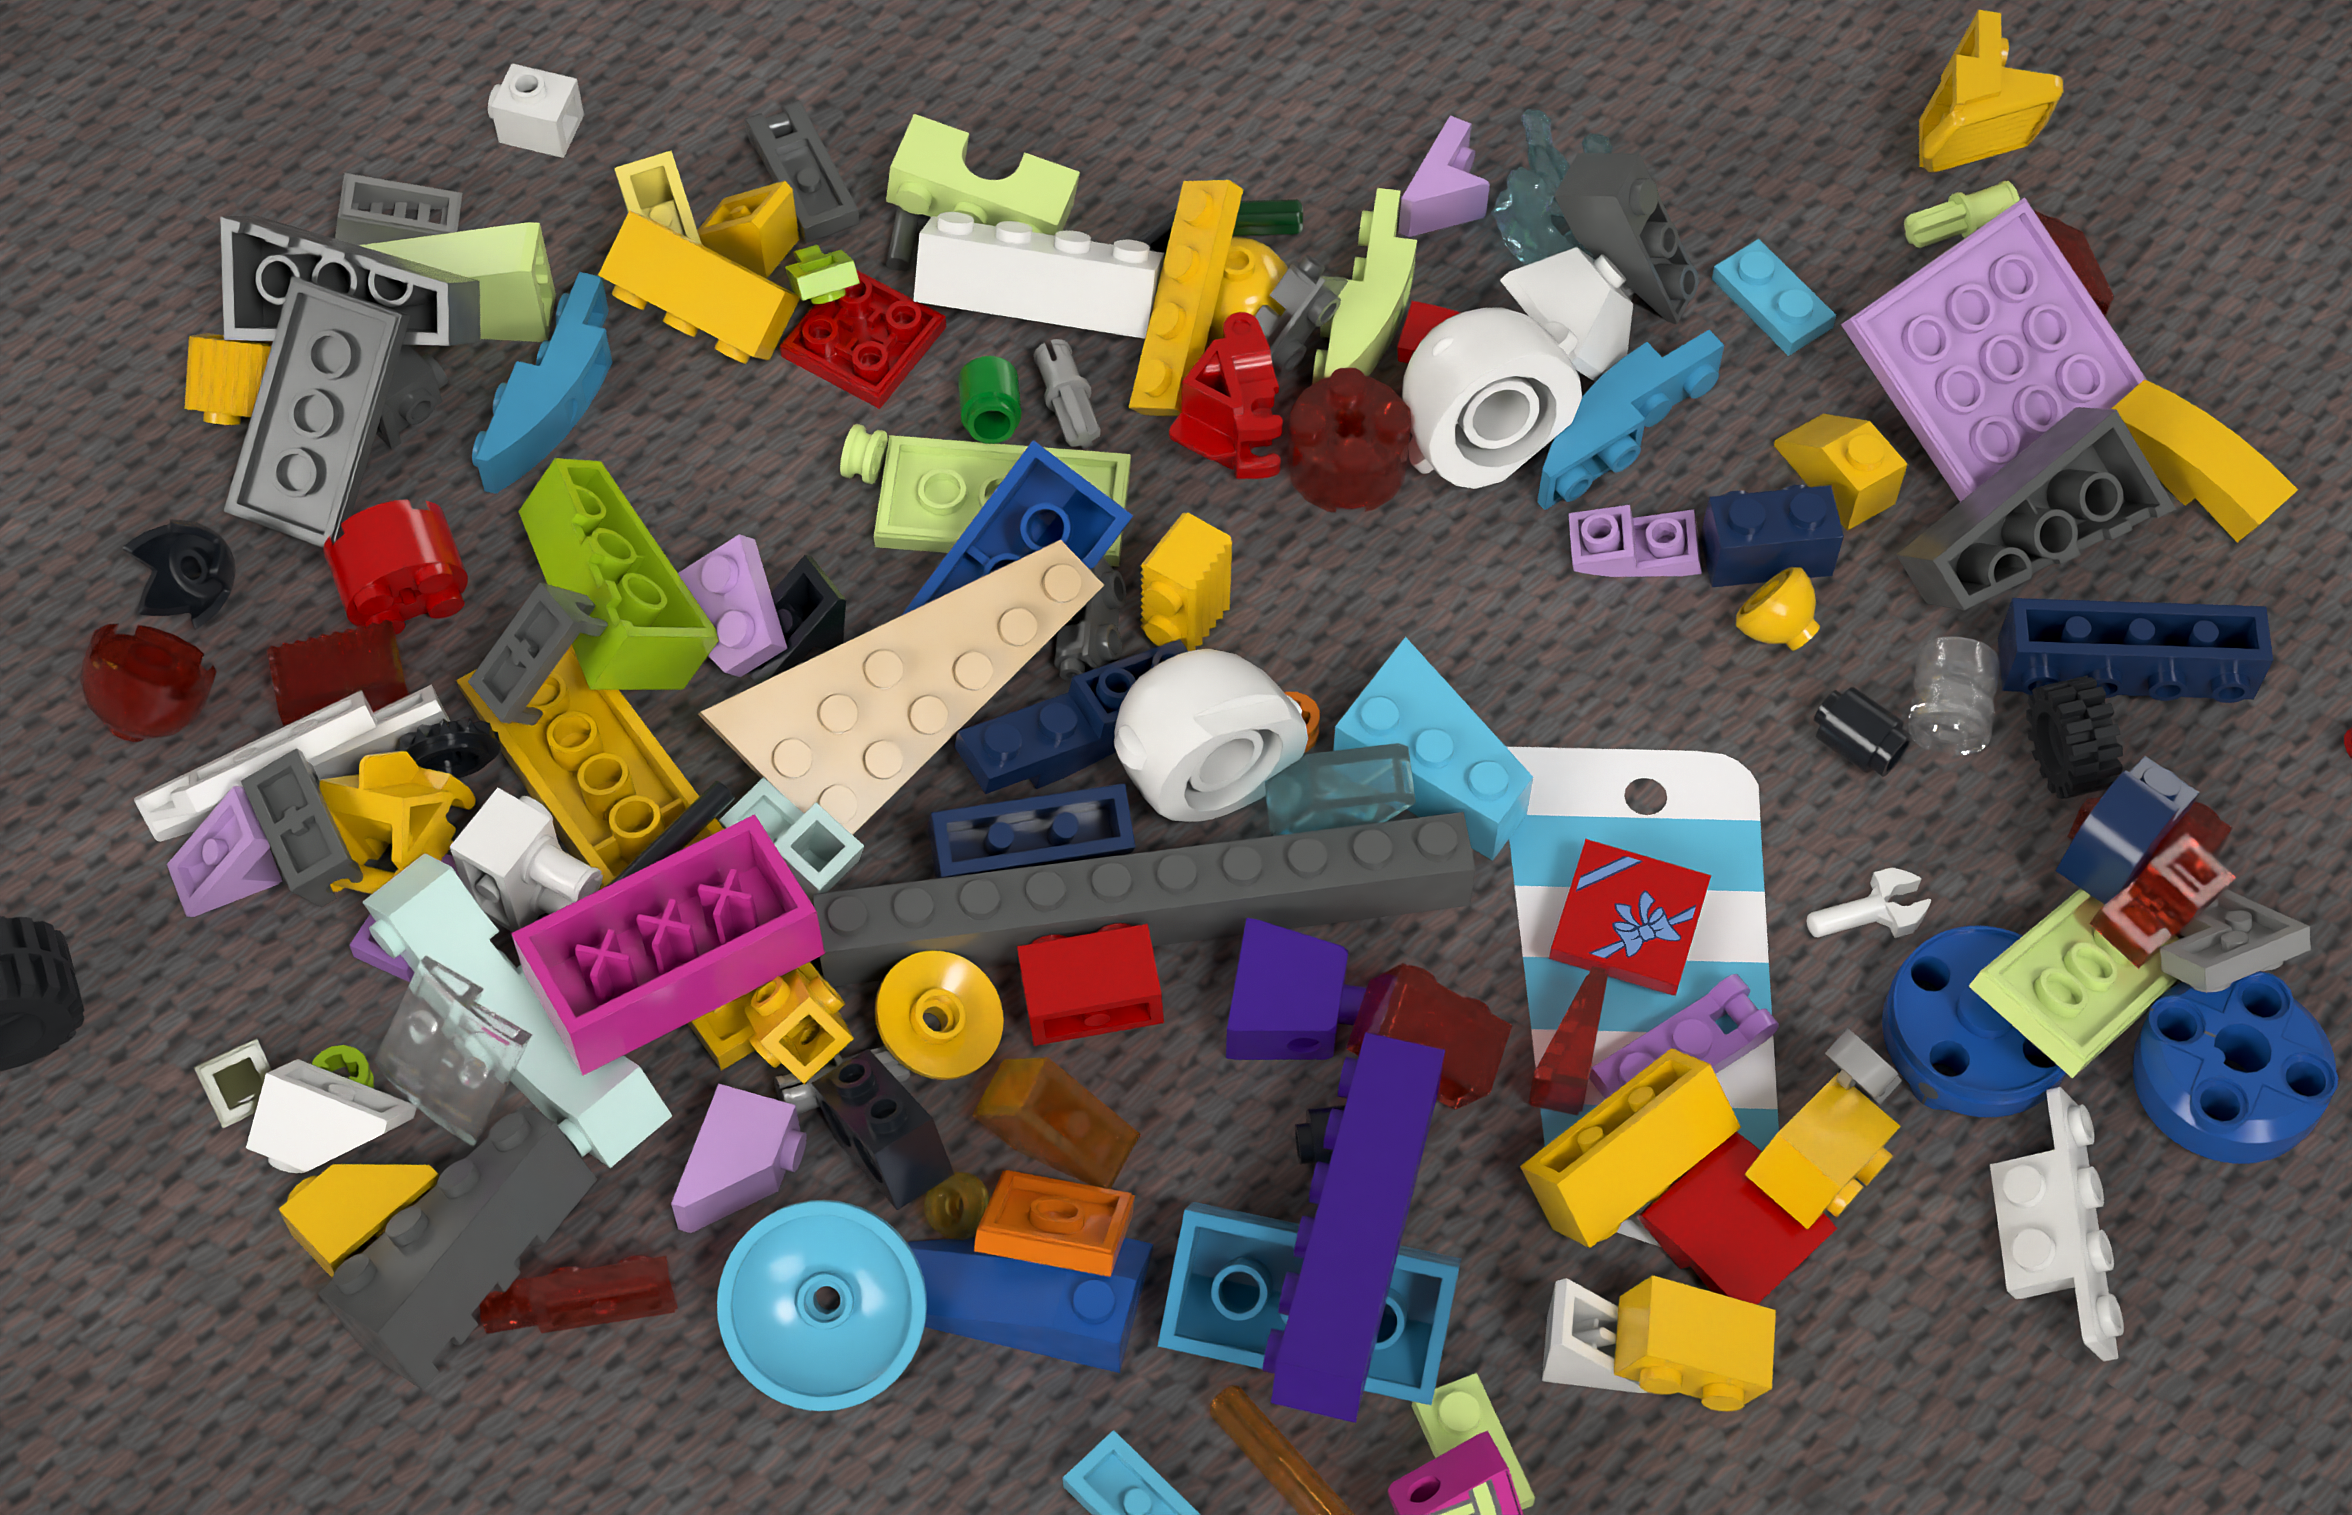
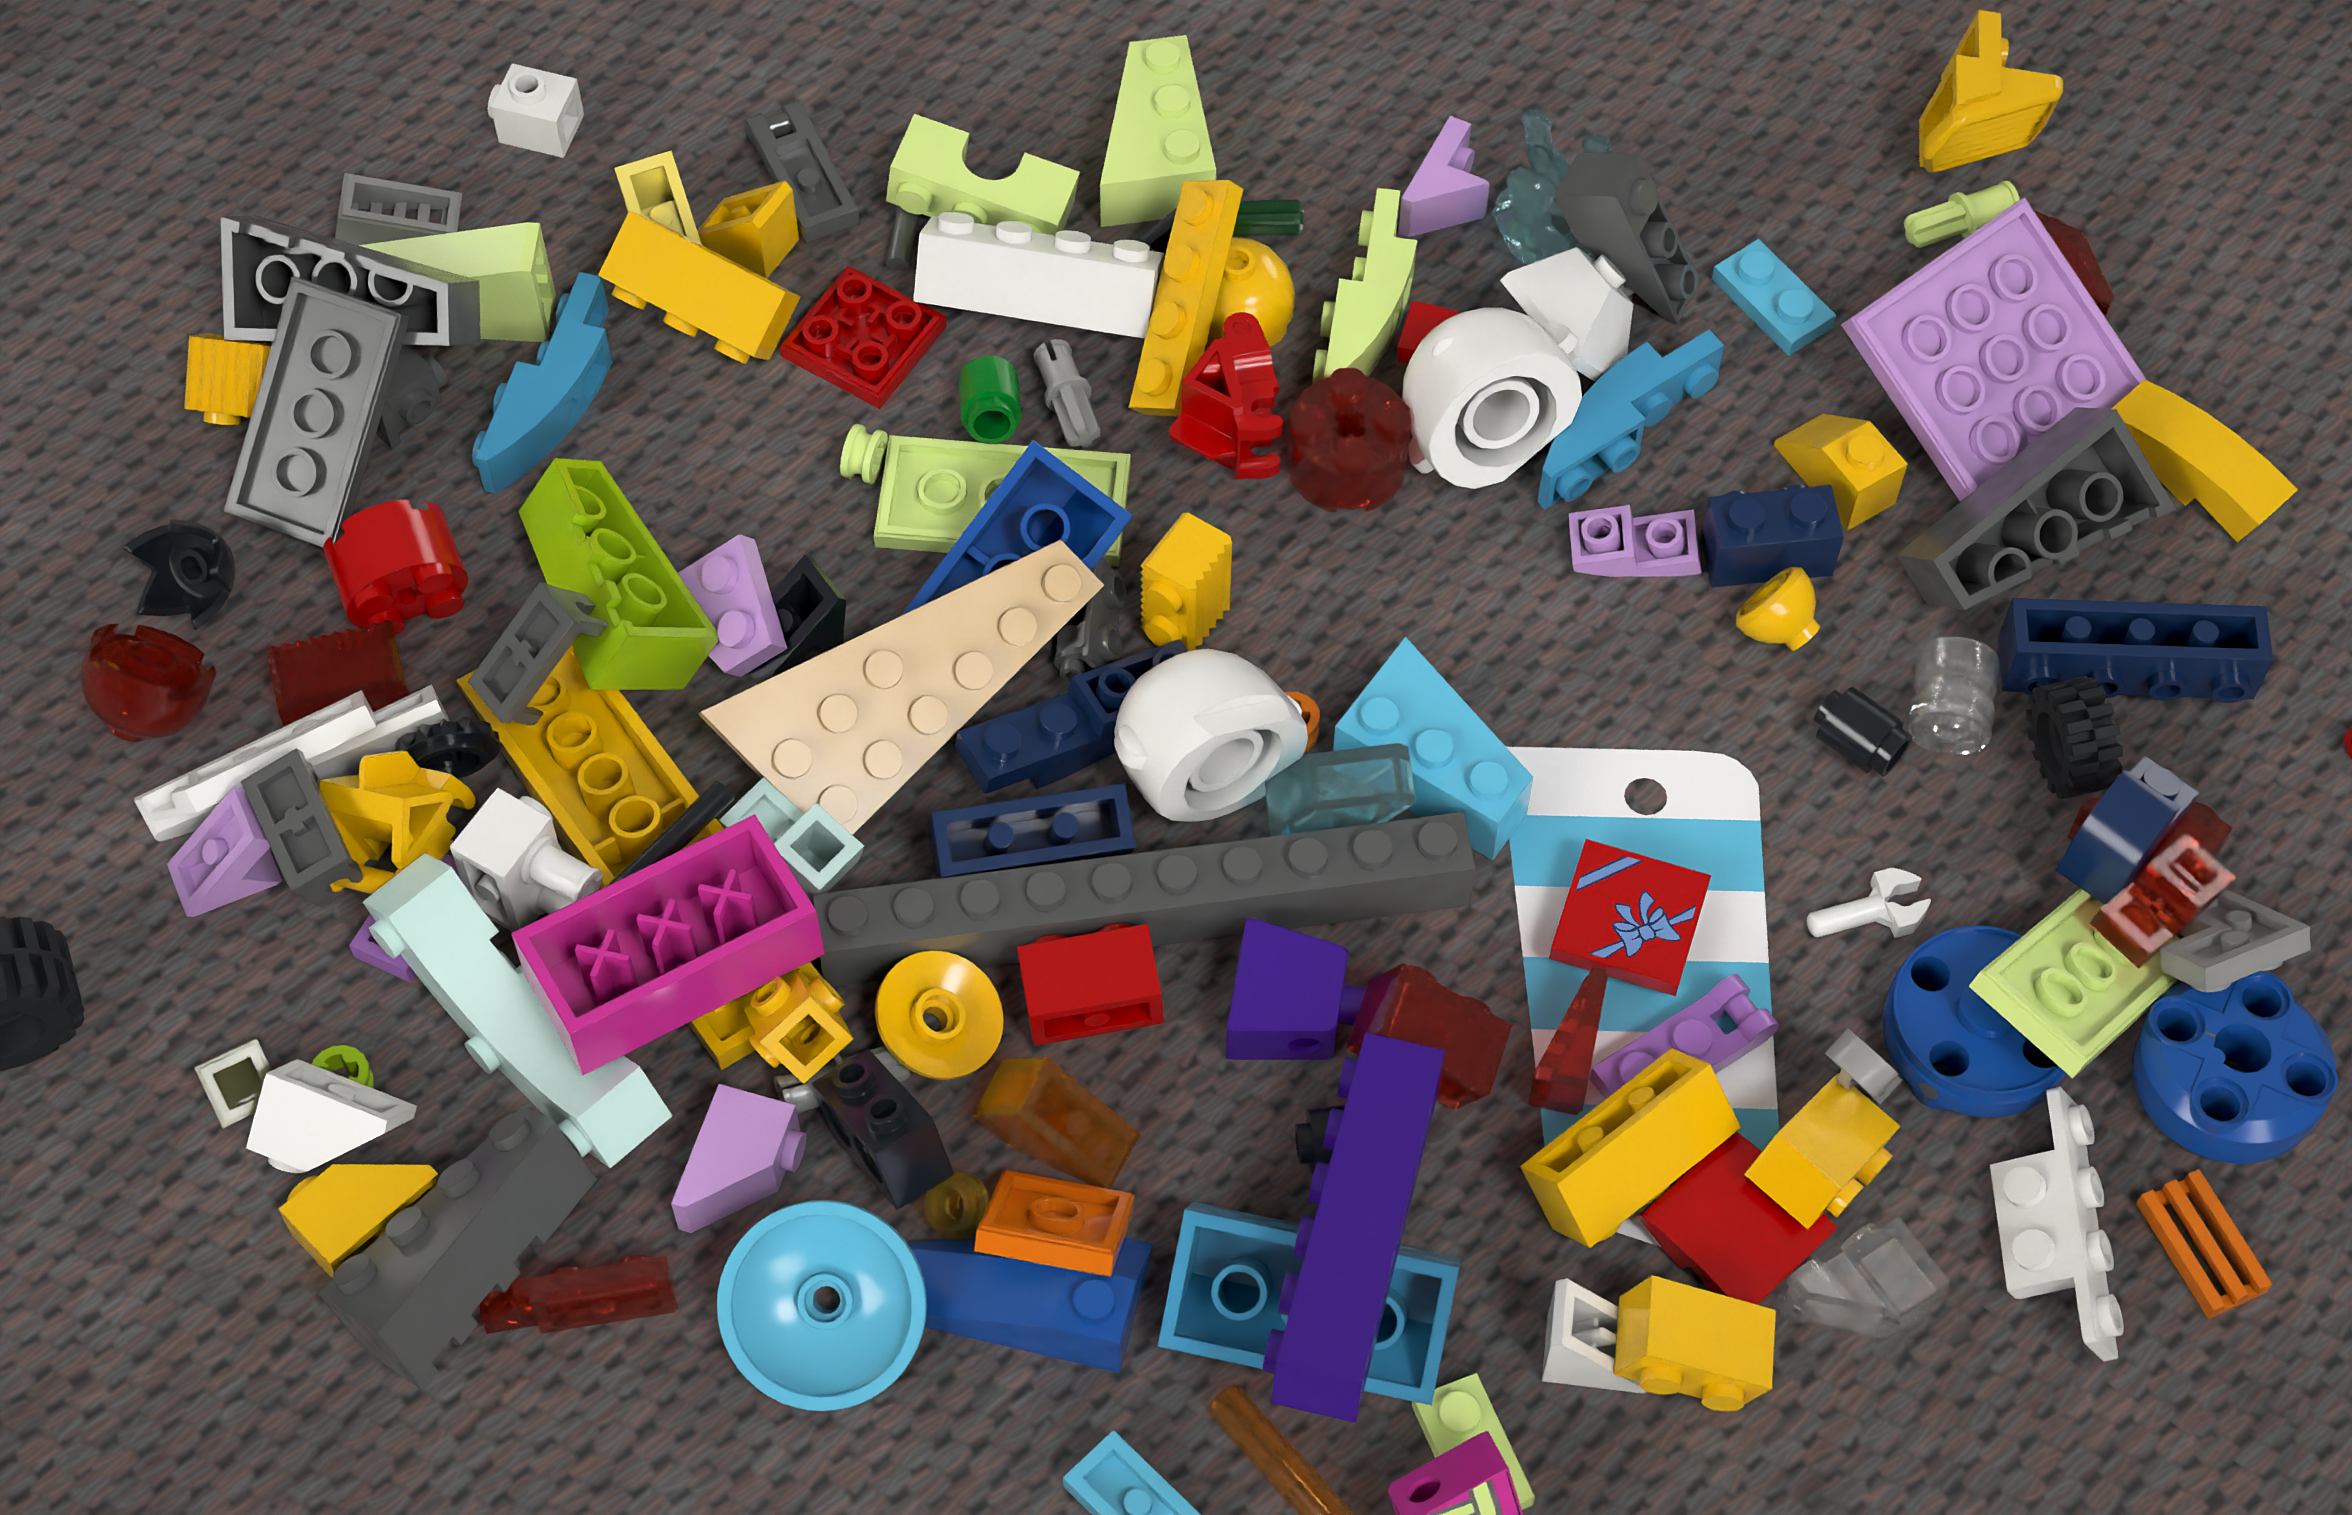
(450, 1051): clear slope -> none
(821, 276): lime plate -> none
(1155, 134): none -> yellowish green wedge
(1308, 304): dark grey hinge -> none
(1870, 1288): none -> clear slope
(2196, 1186): none -> orange tile

